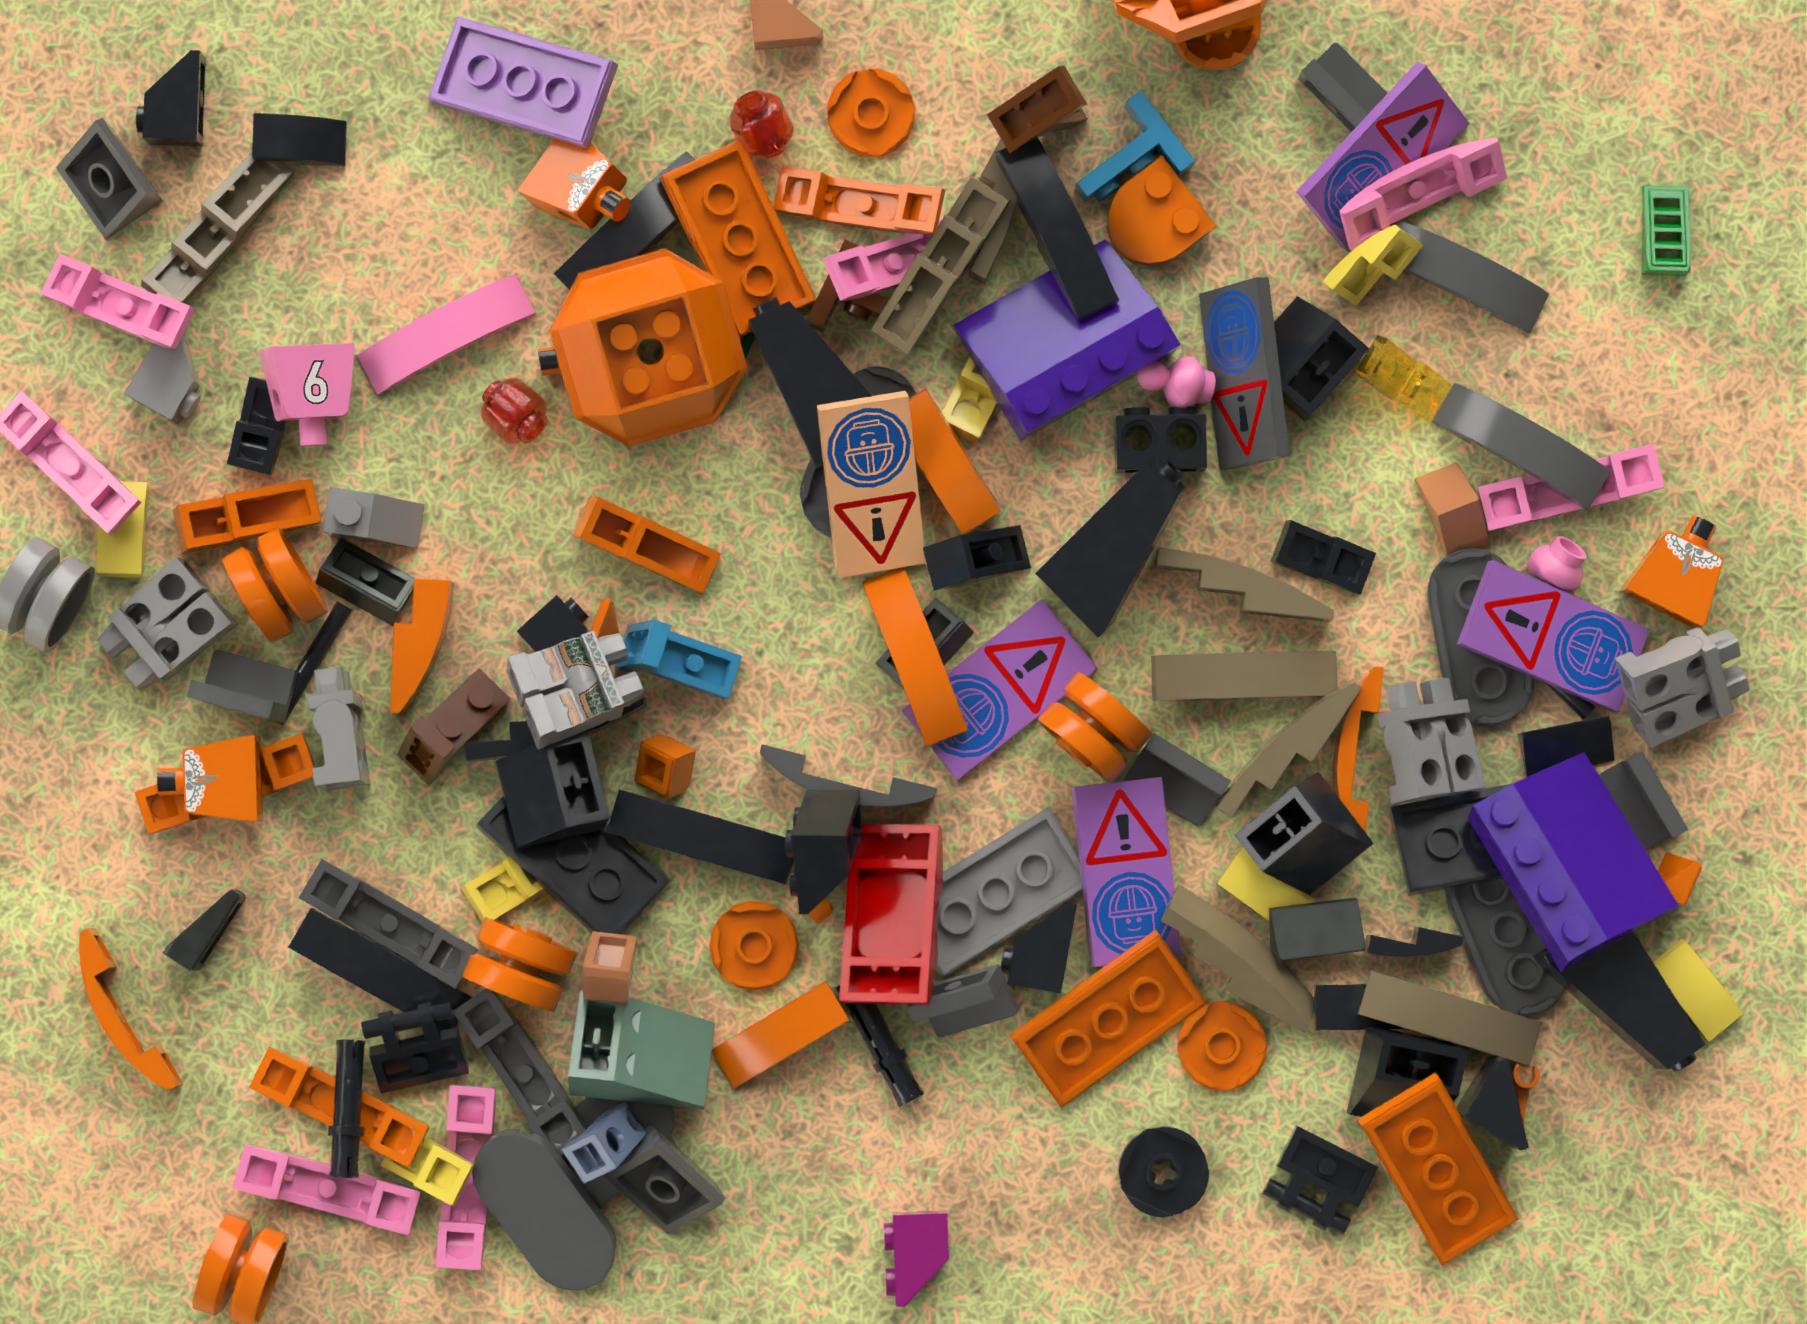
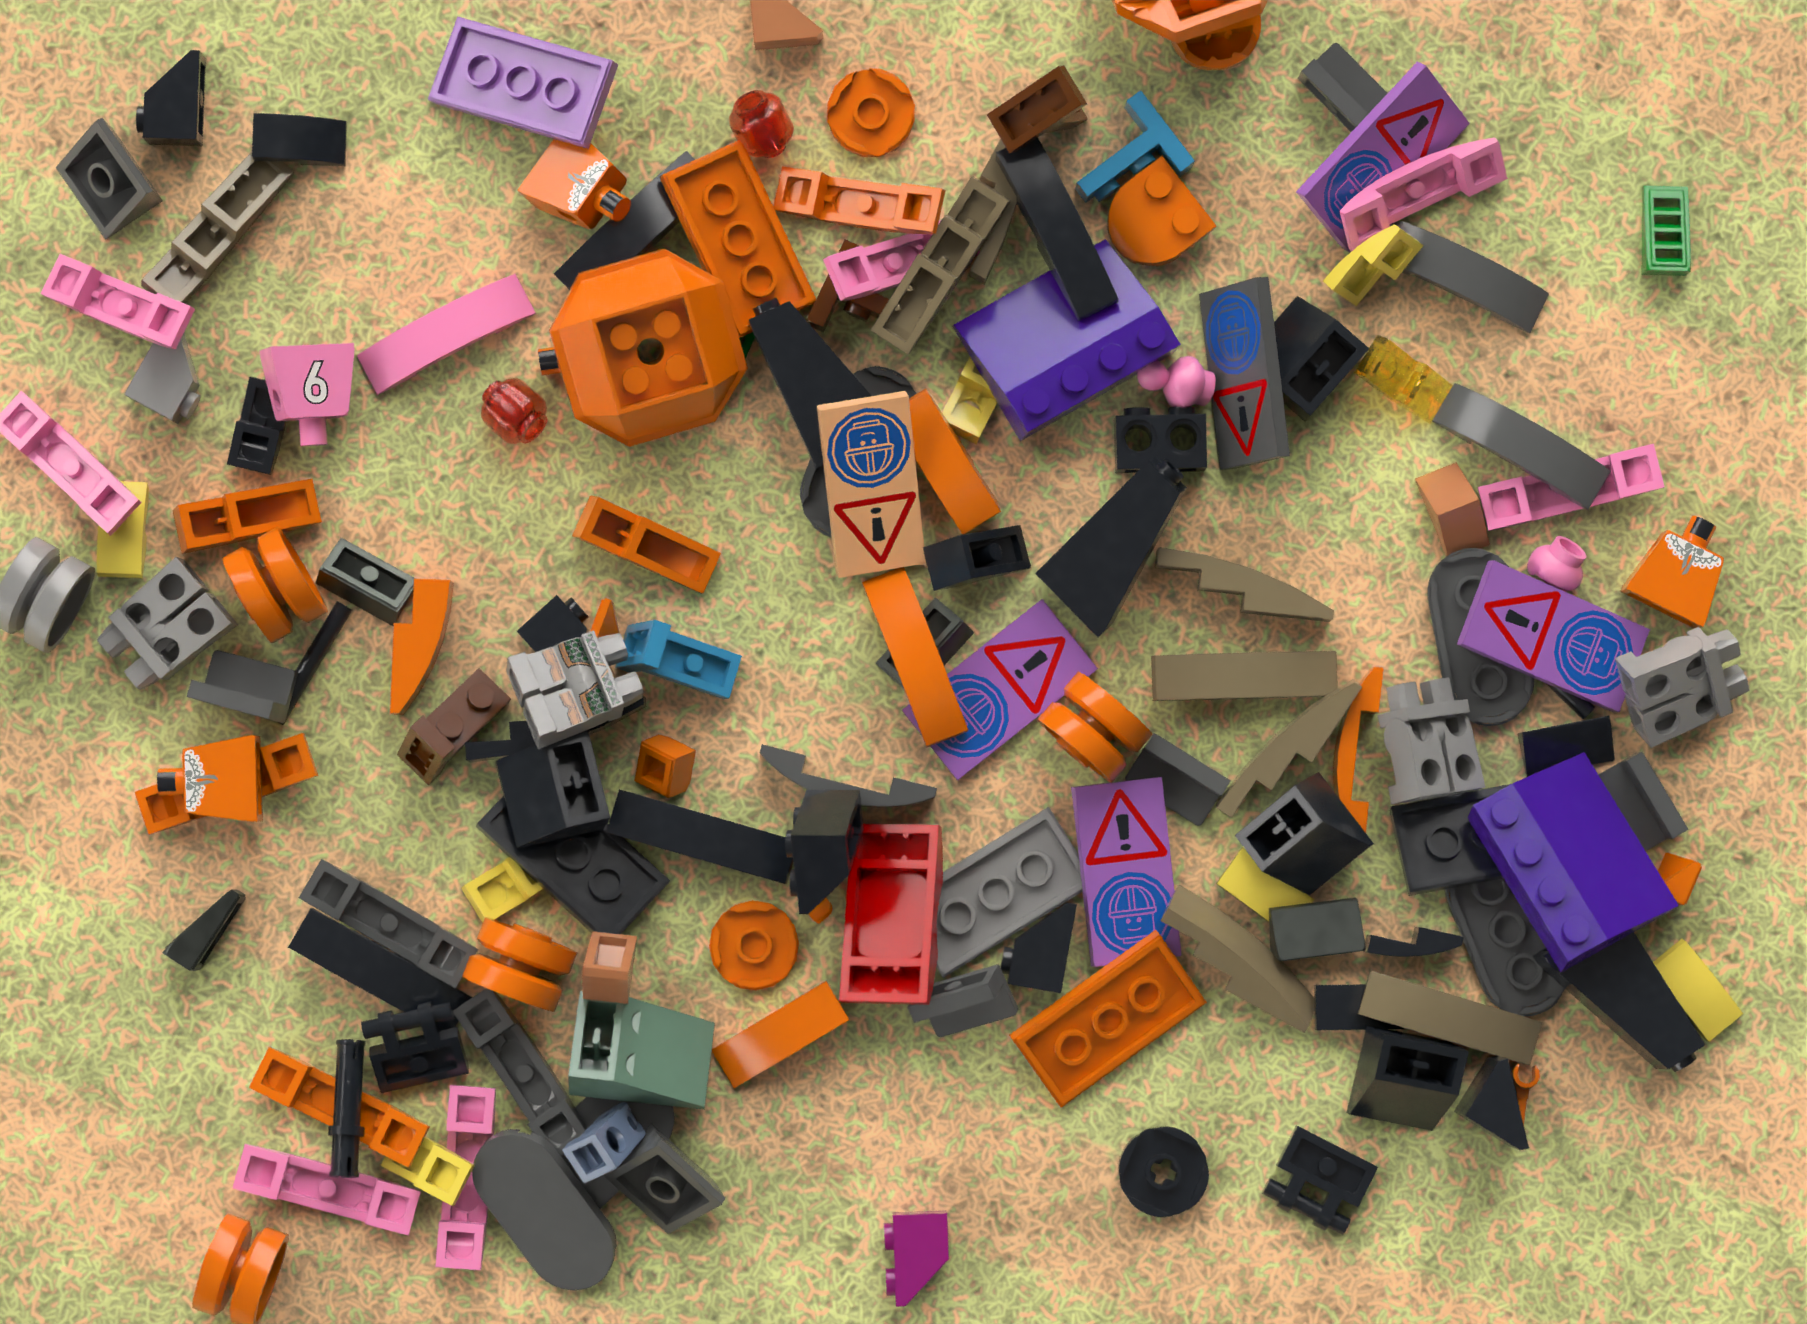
(94, 963): orange slope -> none
(340, 731): light grey hips -> none
(373, 518): light grey slope -> none
(885, 1051): black pin -> none
(1206, 1037): orange tile -> none
(1323, 557): black slope -> none
(1438, 1169): orange tile -> none

